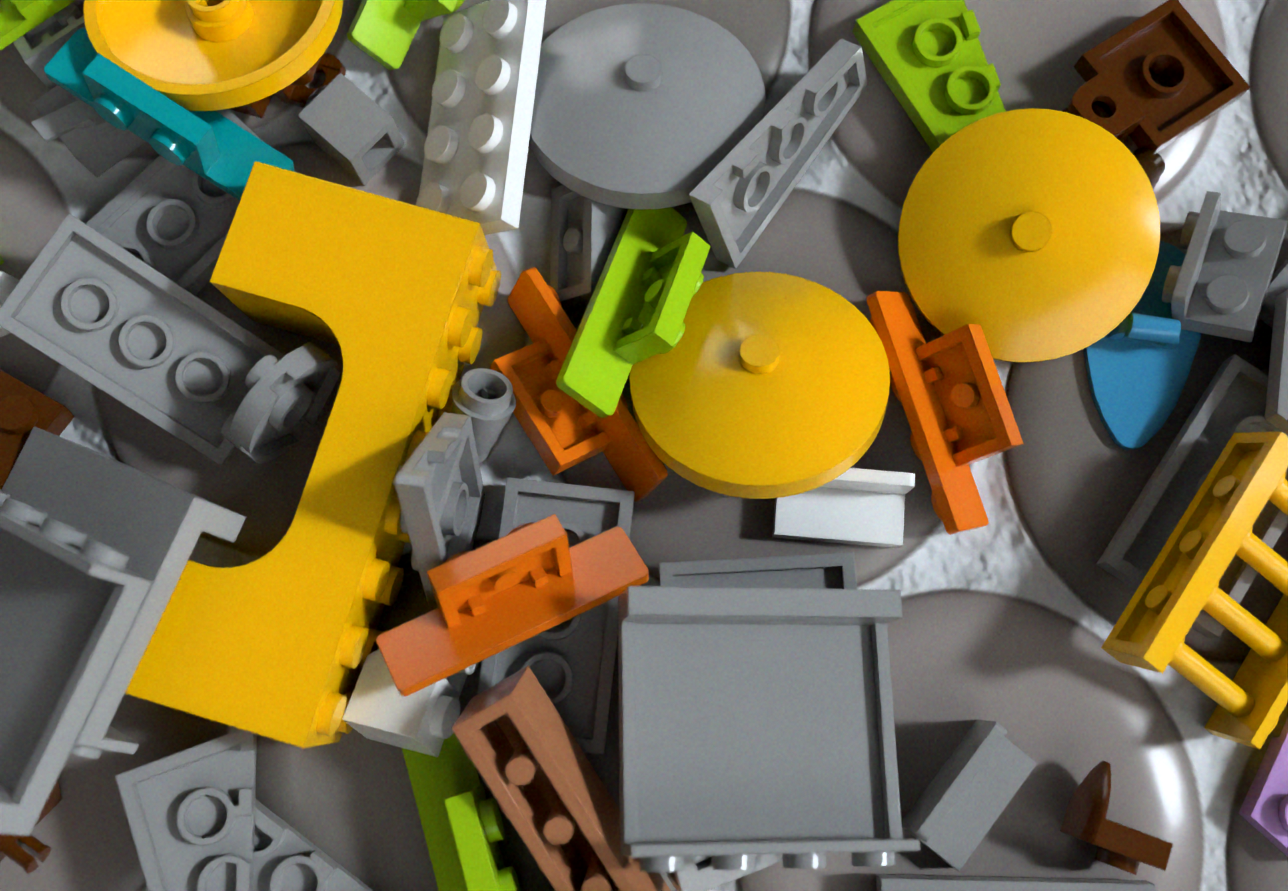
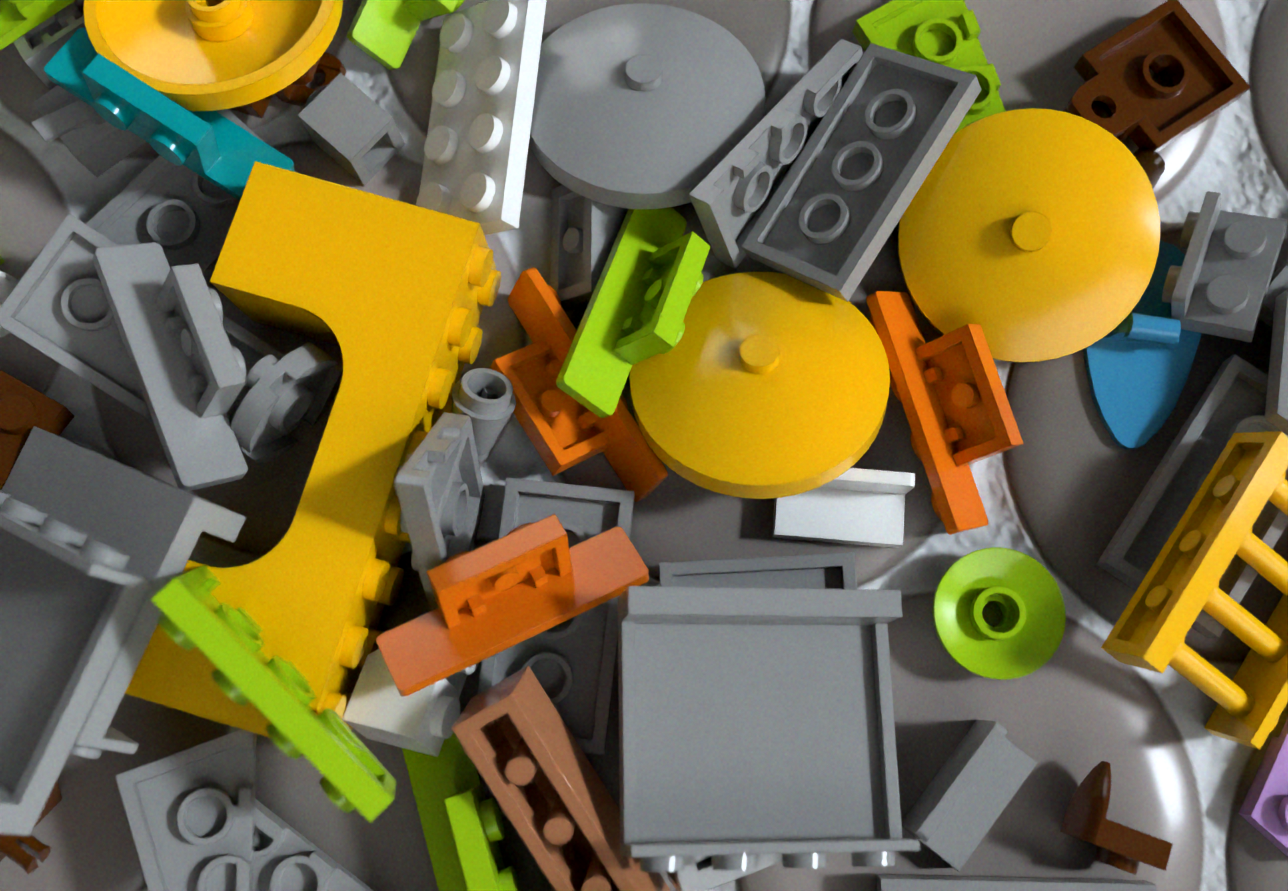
(179, 359): none -> light grey bracket
(277, 689): none -> lime wing
(861, 169): none -> light grey plate
(1030, 609): none -> lime dish

